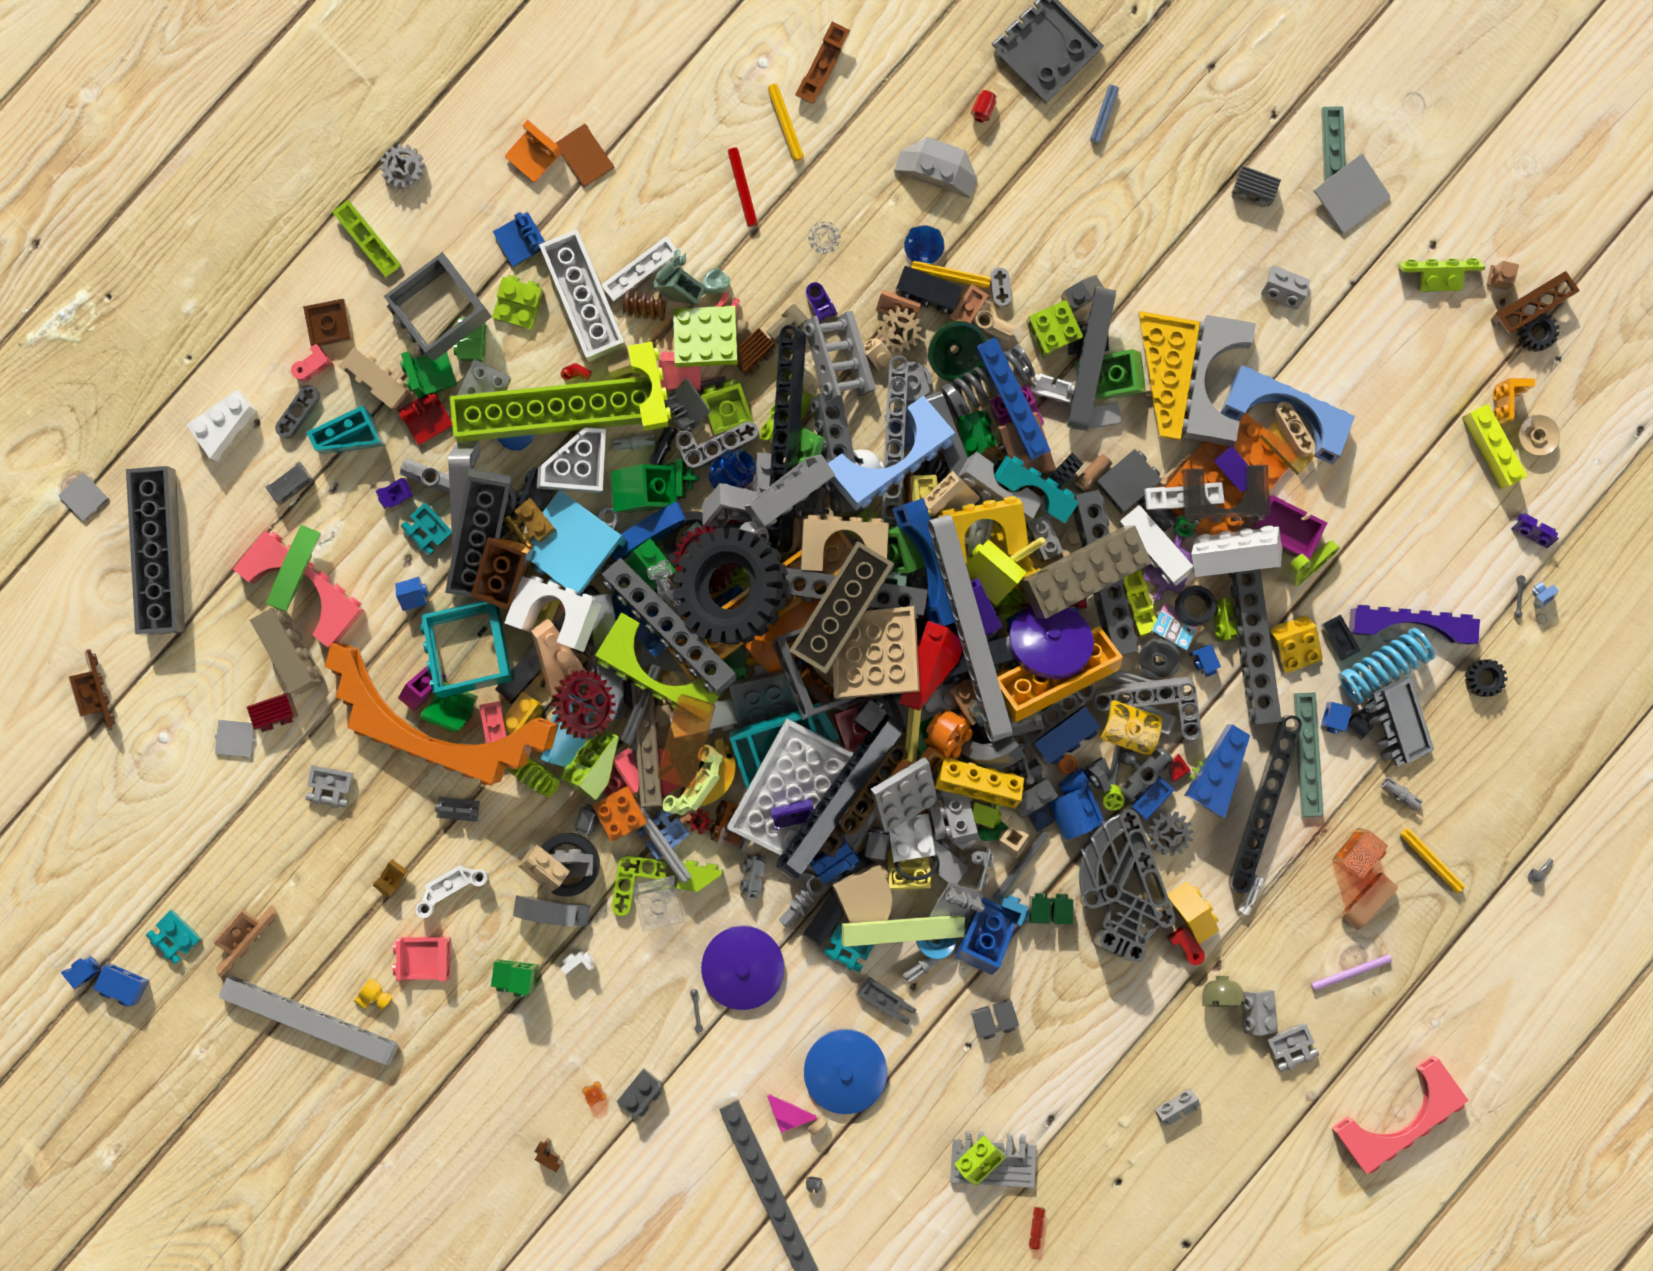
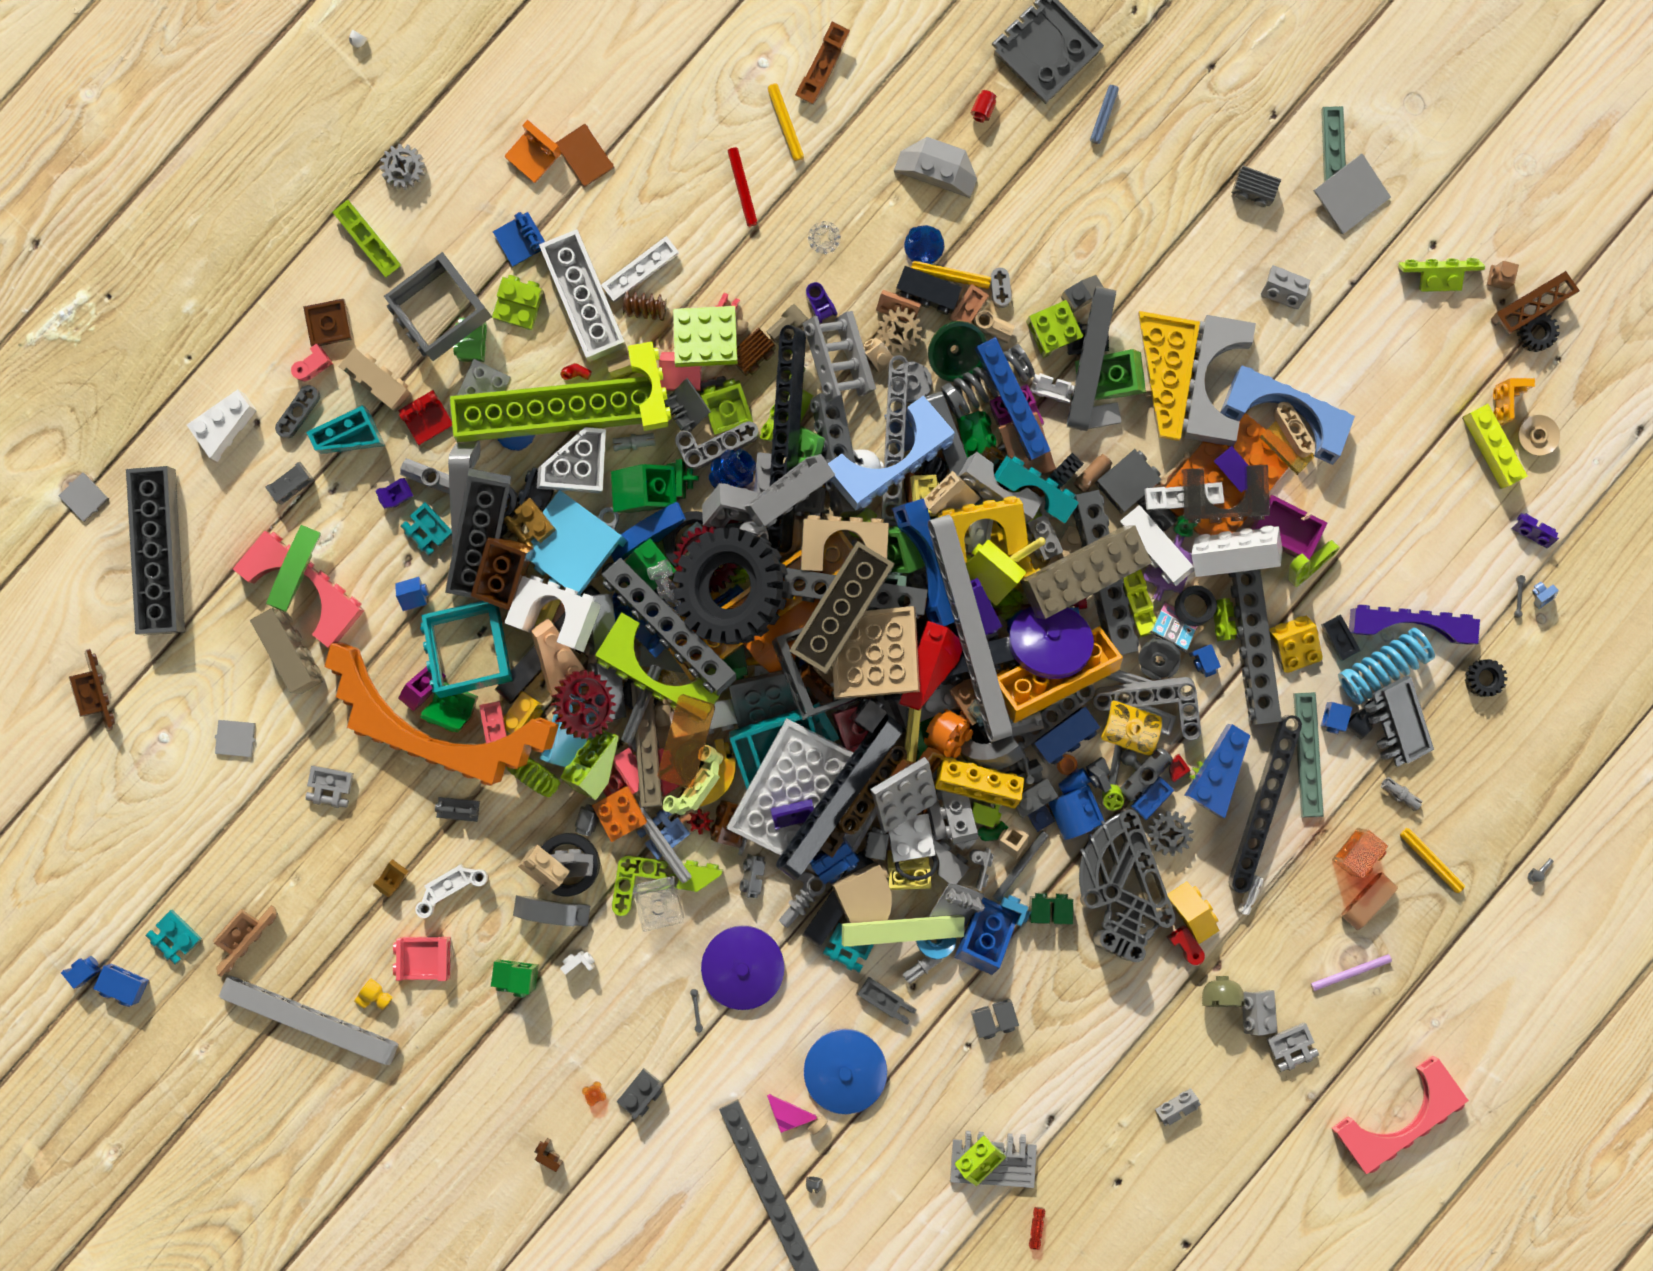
(272, 712): dark red brick -> none
(356, 39): none -> white hinge
(427, 375): green bracket -> none
(662, 445): black pin -> none
(682, 287): sand green torso -> none

